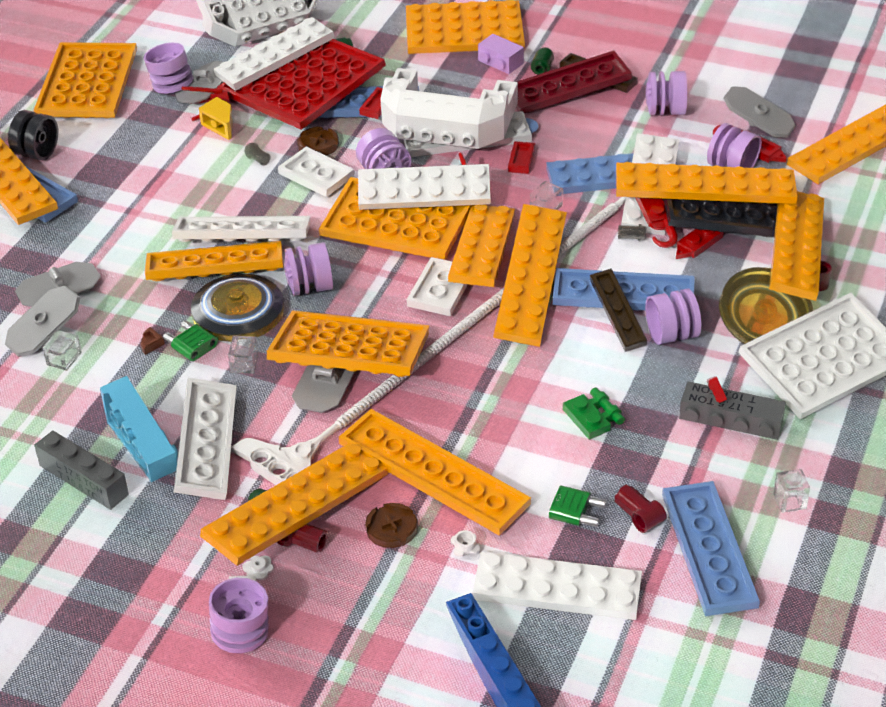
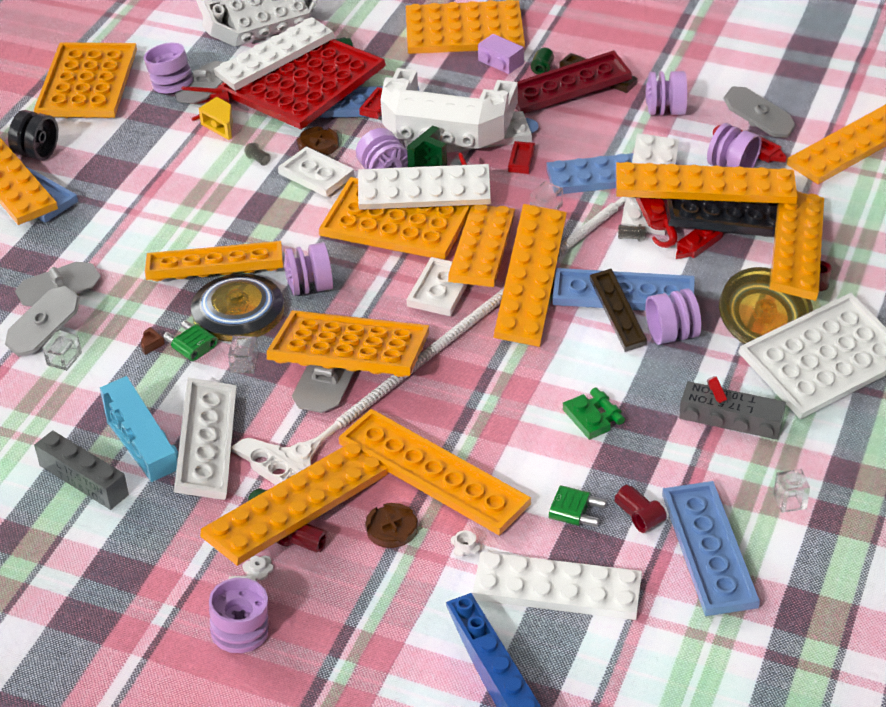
(241, 227): white plate -> none
(427, 150): none -> dark green bracket

